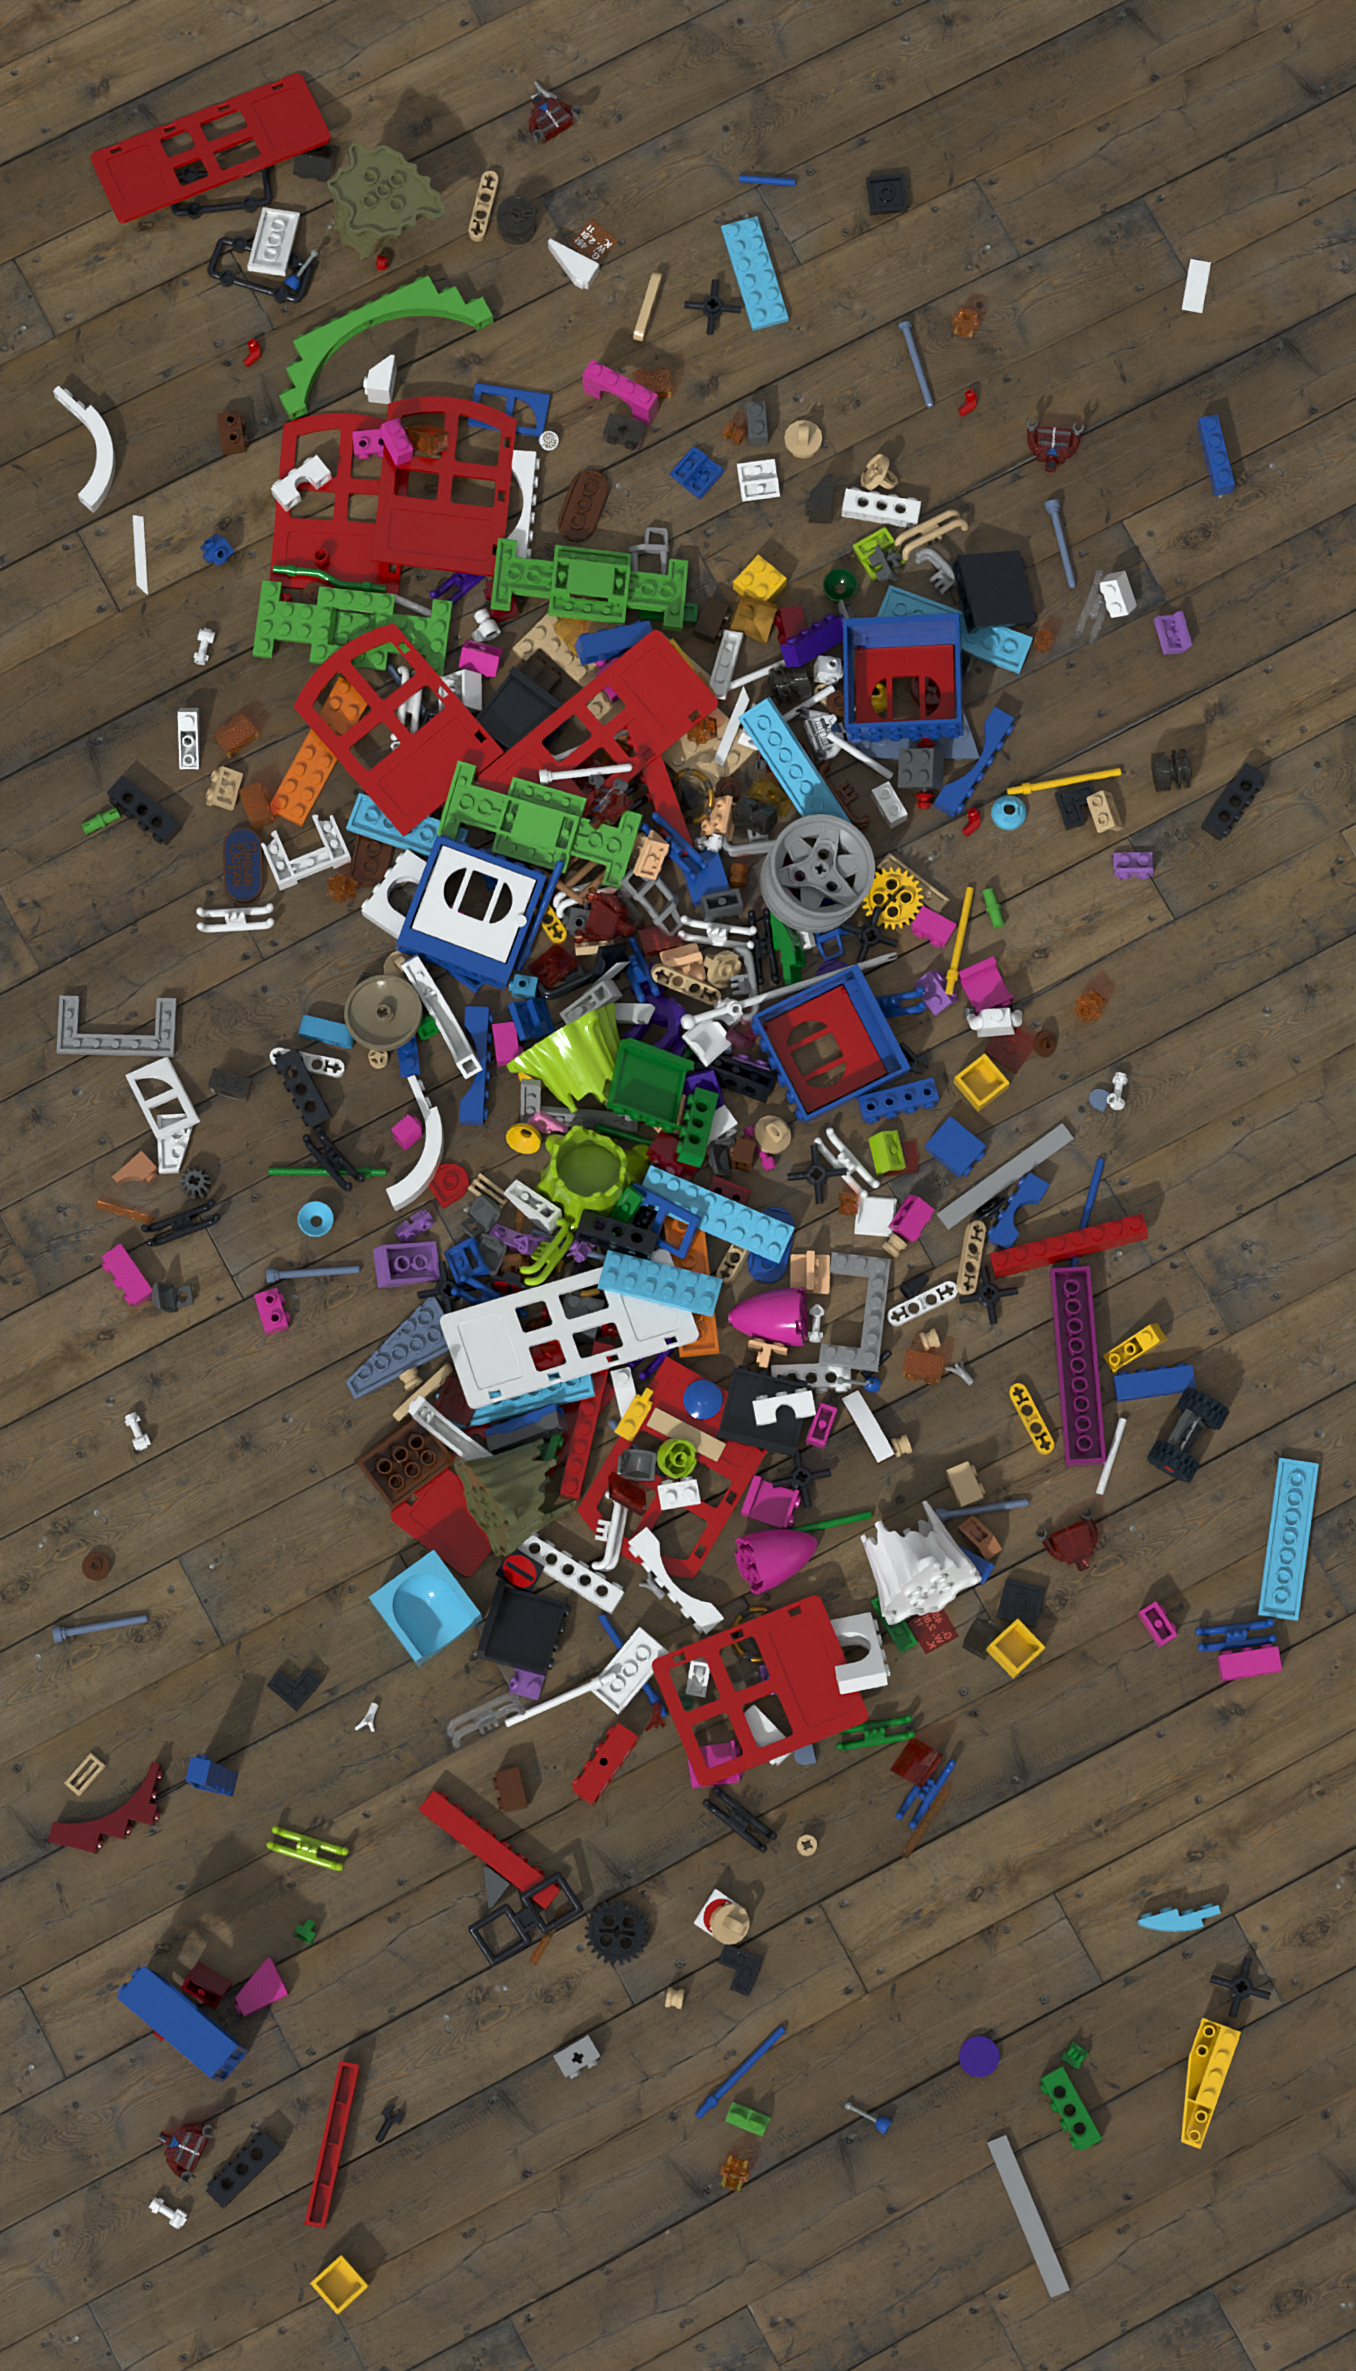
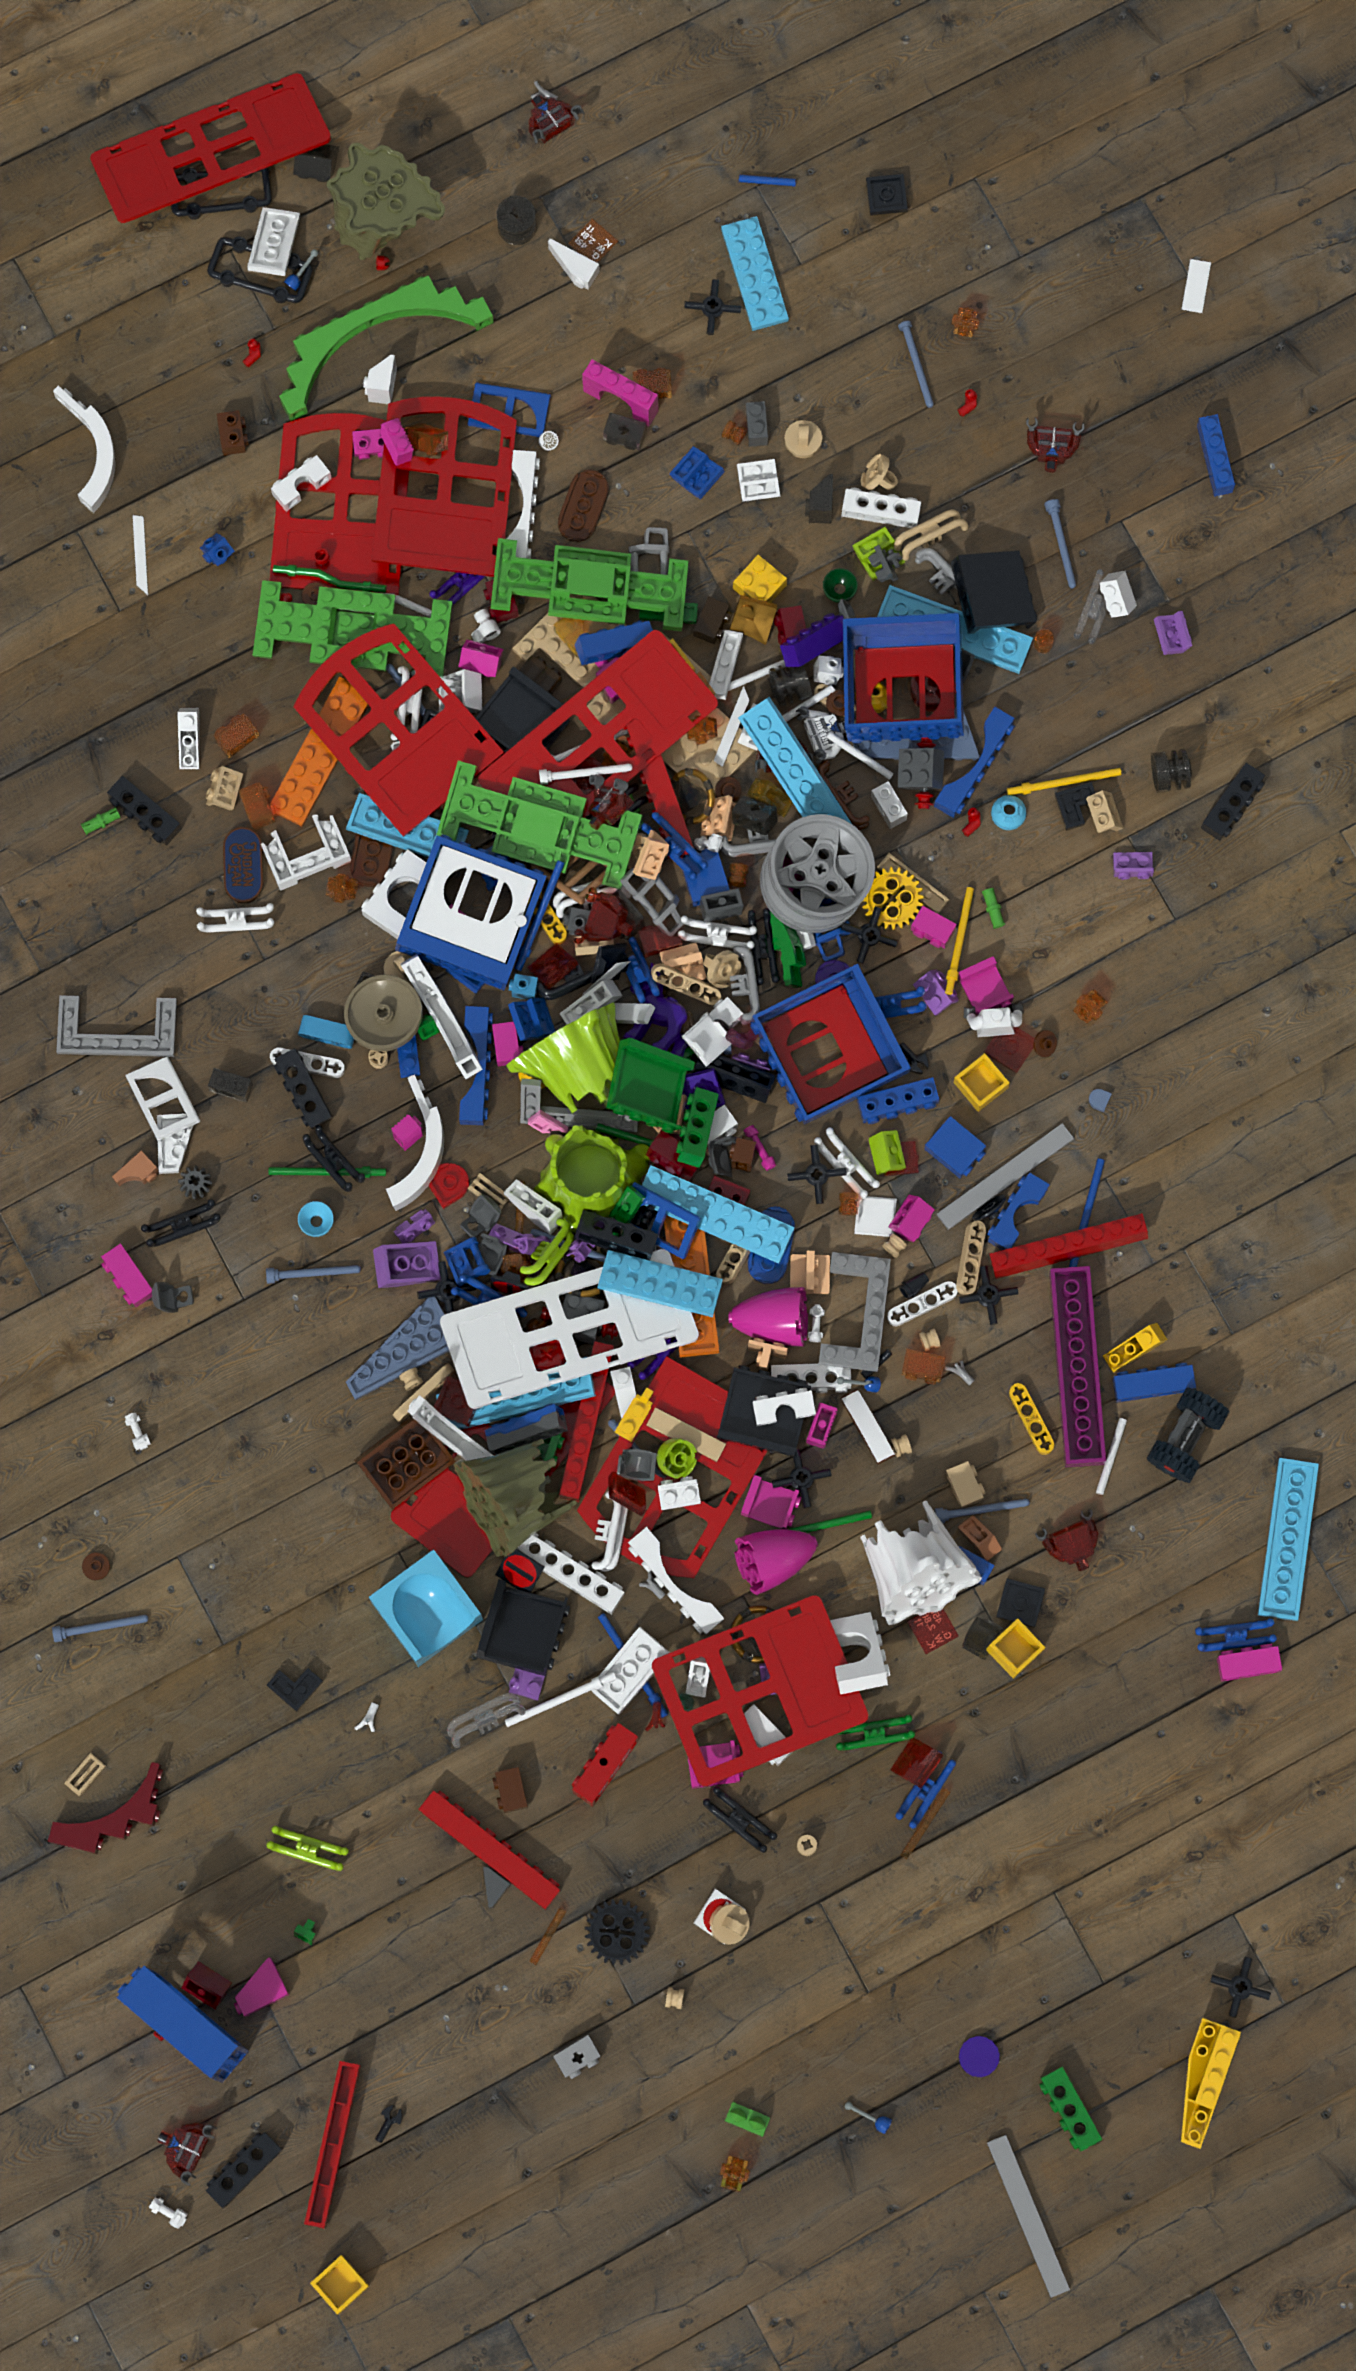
(124, 1212): clear orange bar -> none
(205, 636): white bar -> none
(210, 1776): blue wedge -> none
(272, 1311): dark pink brick -> none
(483, 206): tan beam -> none
(523, 1142): yellow piece -> none
(525, 1918): black bar -> none
(647, 307): tan beam -> none
(702, 1399): blue dish -> none
(711, 2101): blue bar -> none
(734, 1007): white bar -> none
(746, 1966): black plate -> none
(771, 1134): tan tile -> none
(805, 1755): sand blue tile -> none
(899, 1632): green plate -> none
(1074, 2055): green tile -> none
(1115, 1099): white bar -> none
(1157, 1624): dark pink brick -> none
(1171, 1921): medium azure slope -> none

